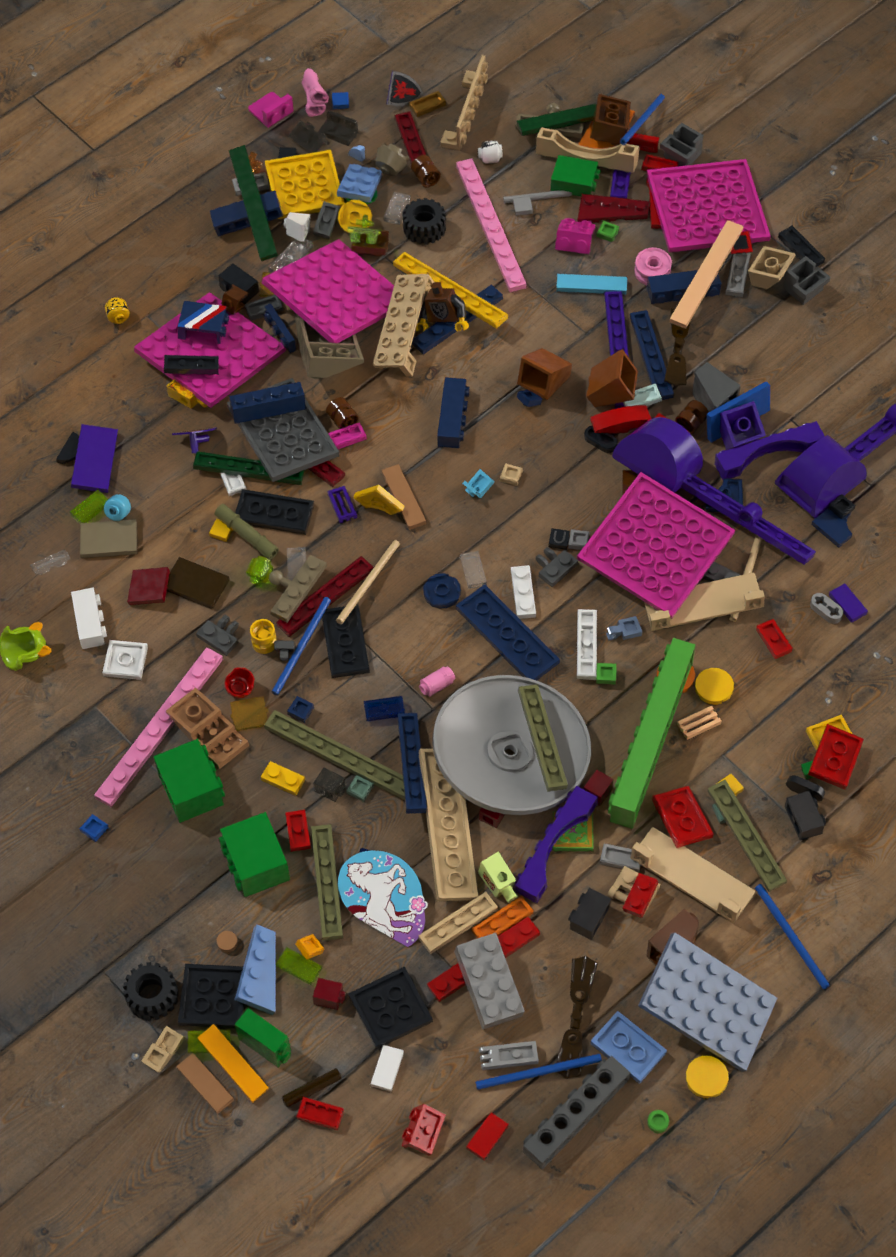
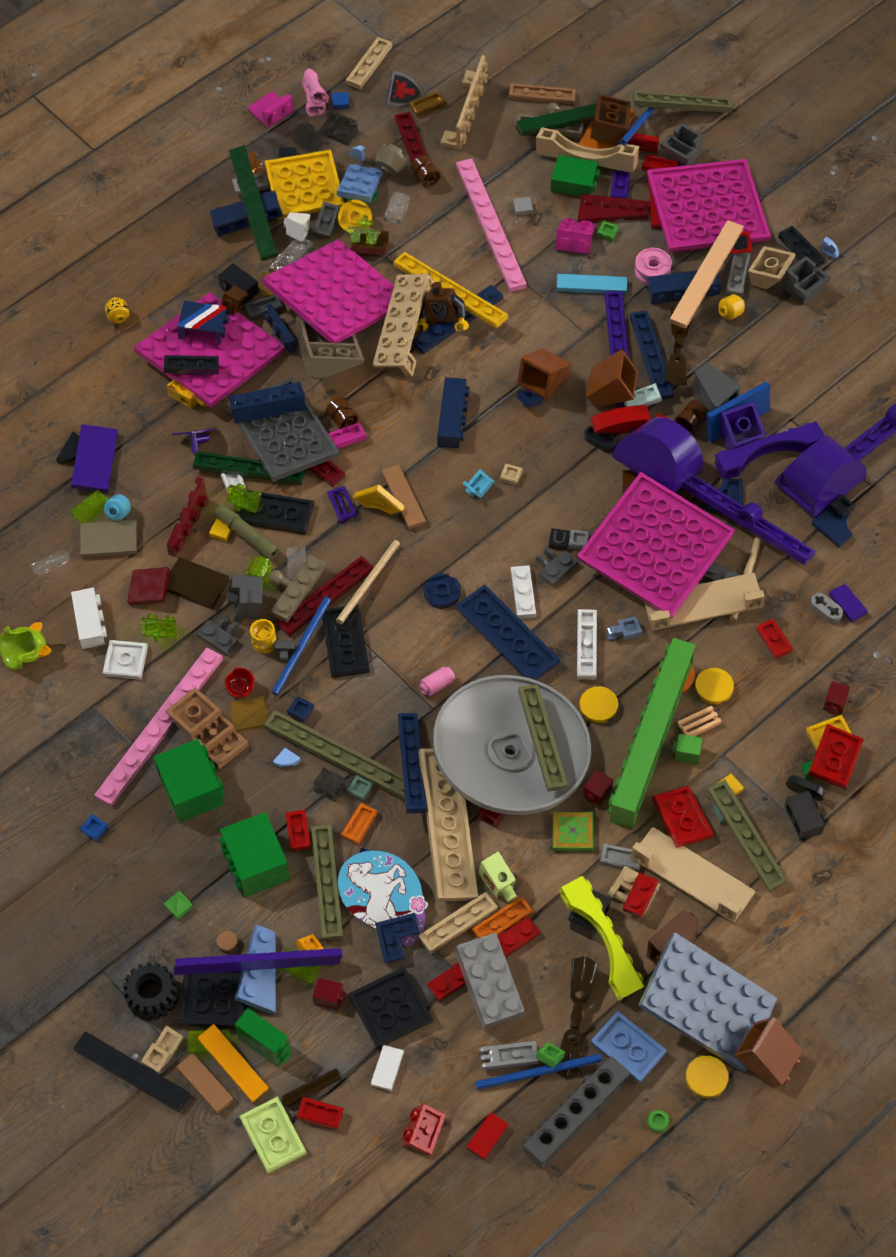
(132, 1071): none -> black tile
(159, 627): none -> clear neon green hips
(178, 905): none -> bright green tile
(189, 515): none -> dark red wing
(243, 499): none -> clear neon green hips
(246, 595): none -> dark grey plate
(257, 961): none -> dark purple tile
(272, 1135): none -> yellowish green tile
(282, 778): yellow plate -> none
(286, 758): none -> light blue tile
(359, 824): none -> orange tile
(369, 63): none -> tan plate
(383, 708): clear blue plate -> none
(390, 935): none -> dark blue plate
(424, 211): black tyre -> none
(473, 569): clear tile -> none
(490, 152): white head -> none
(537, 196): light grey bar -> none
(542, 94): none -> medium nougat tile
(550, 1054): none -> bright green tile
(576, 810): dark purple arch -> none
(580, 899): none -> neon yellow arch
(598, 704): none -> yellow tile
(606, 673): bright green plate -> none
(682, 102): none -> olive plate
(687, 748): none -> bright green brick
(731, 307): none -> yellow head
(769, 1052): none -> dark orange slope
(792, 936): blue piece -> none
(830, 248): none -> light blue tile
(836, 698): none -> dark red brick

